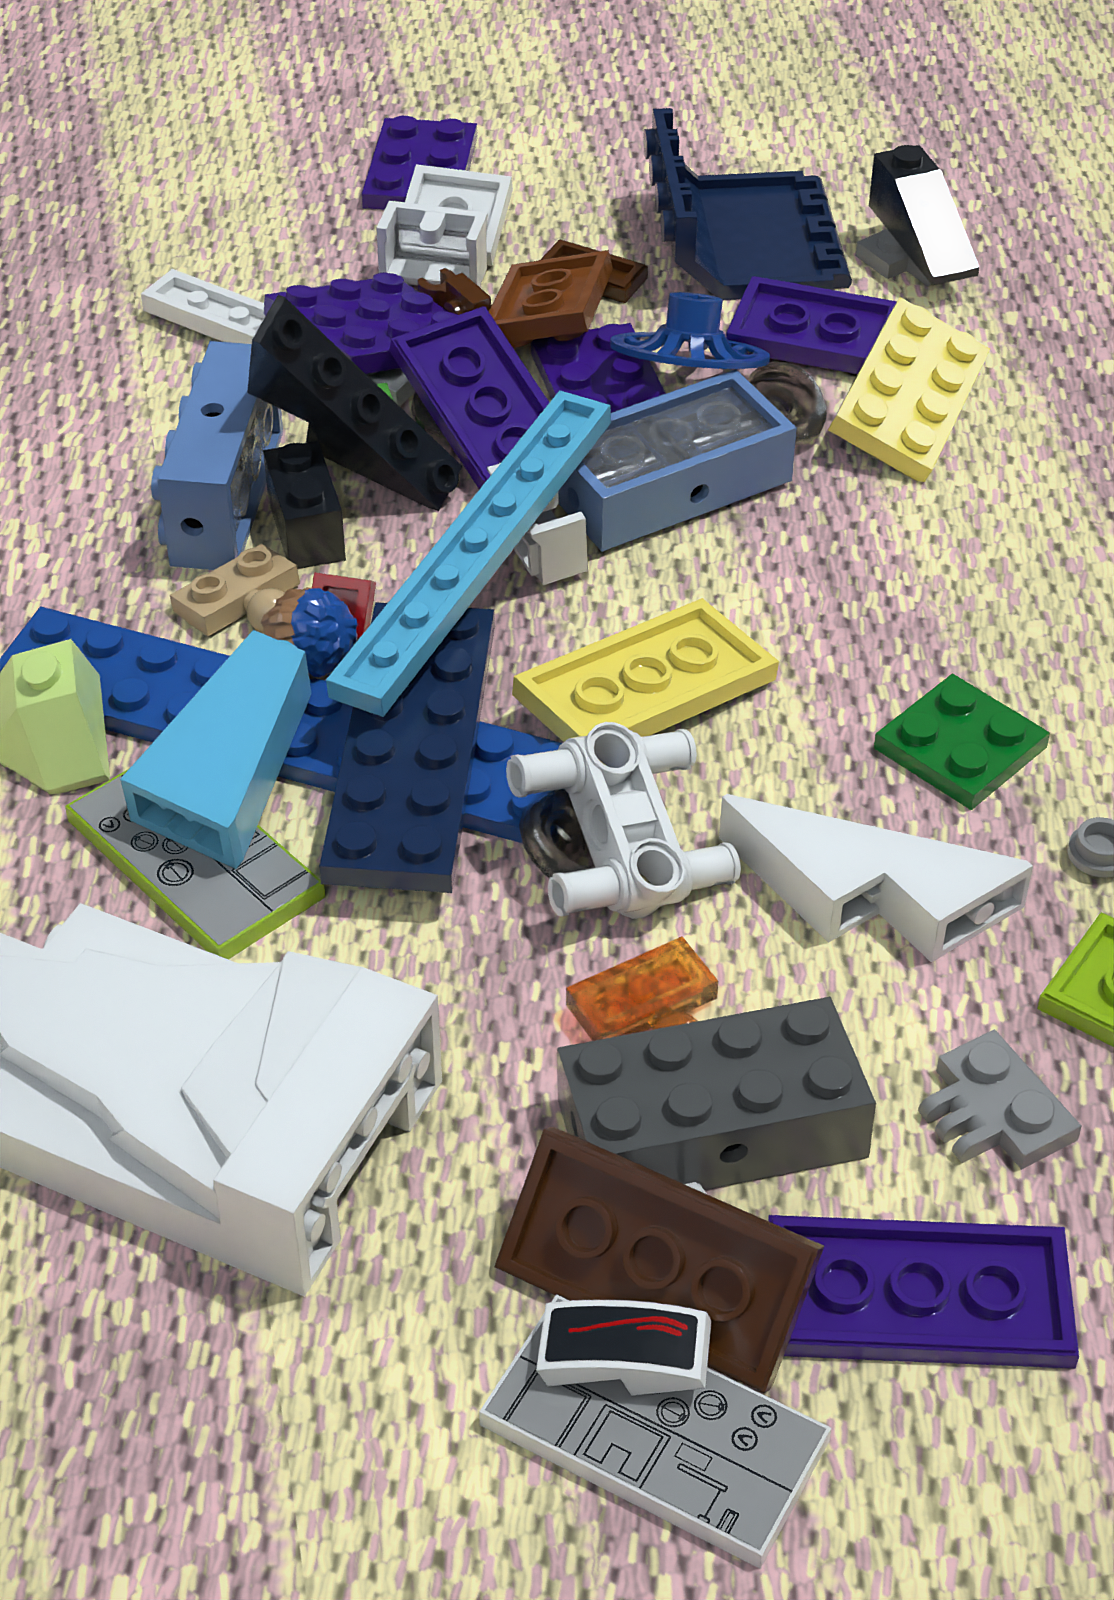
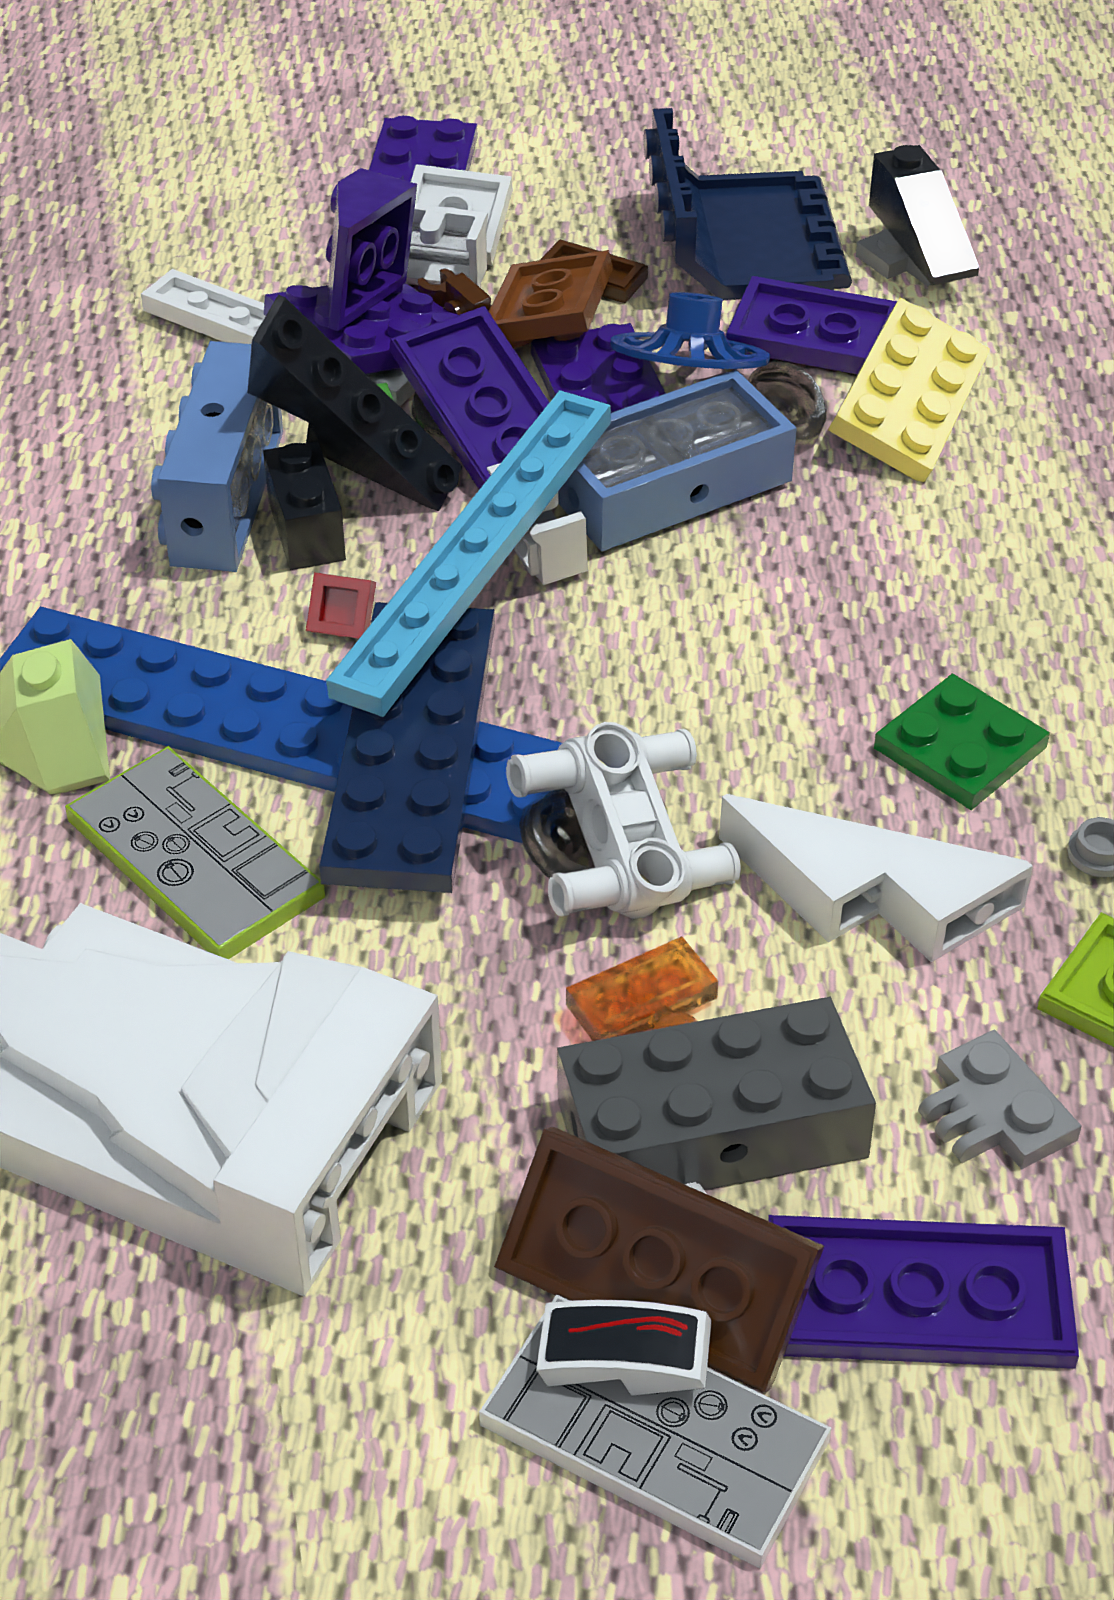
(223, 752): medium azure slope -> none
(236, 589): tan plate -> none
(314, 623): blue piece -> none
(368, 242): none -> dark purple slope
(647, 674): light yellow plate -> none

